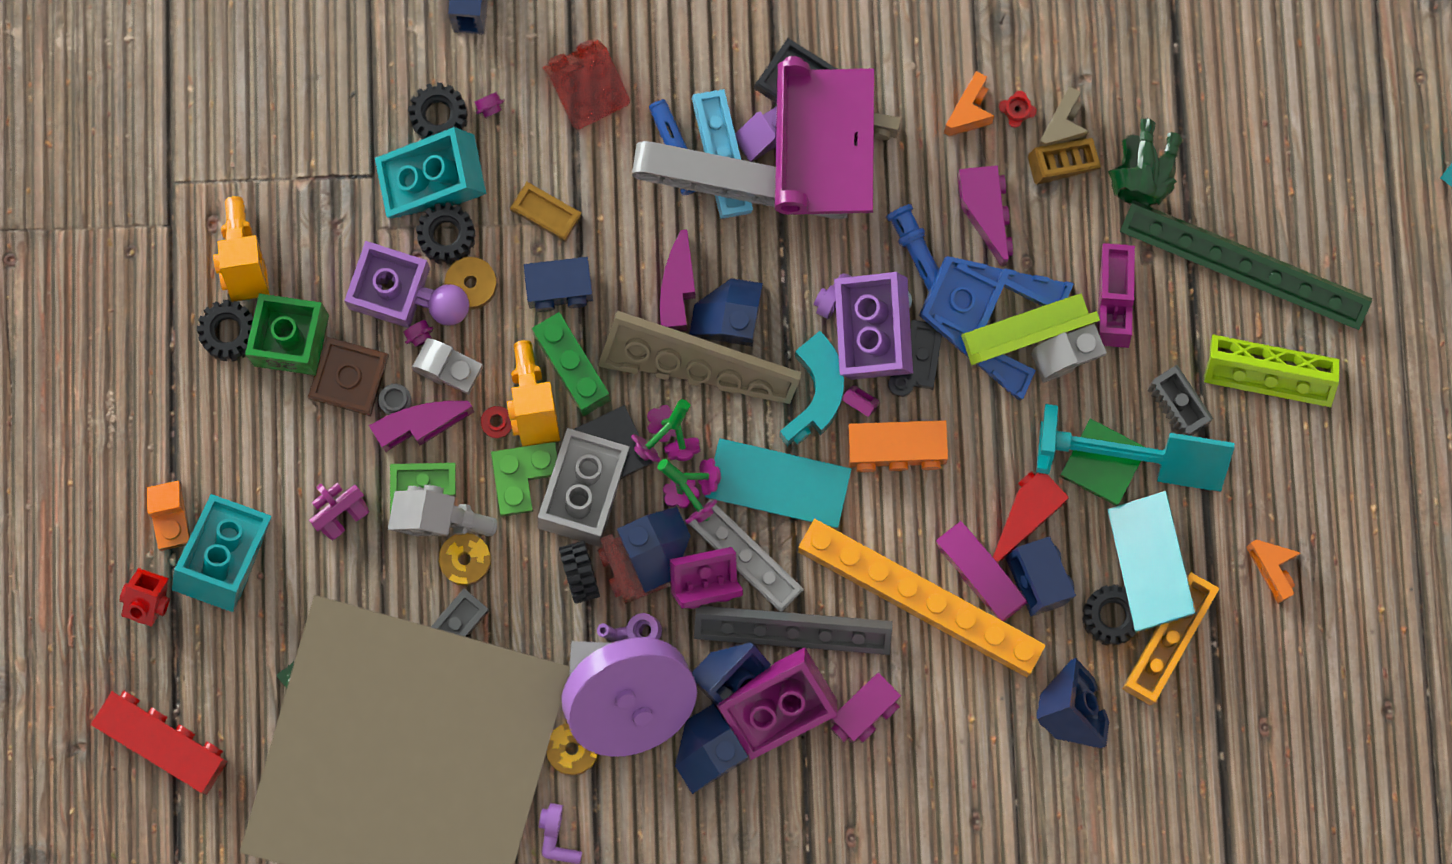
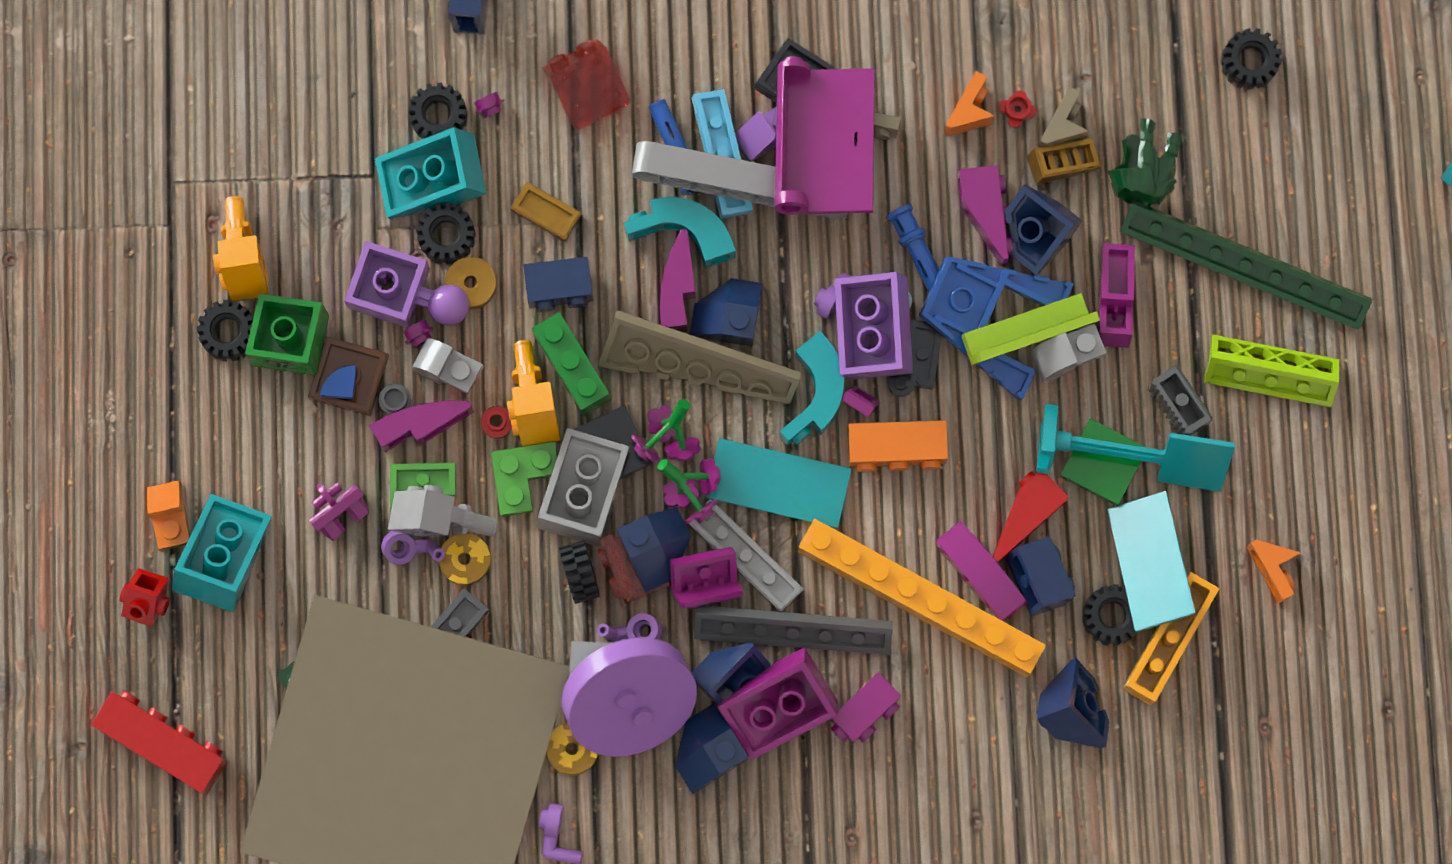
(340, 383): none -> blue tile
(409, 548): none -> medium lavender plate
(680, 214): none -> teal arch
(1038, 227): none -> dark blue slope
(1264, 46): none -> black tyre

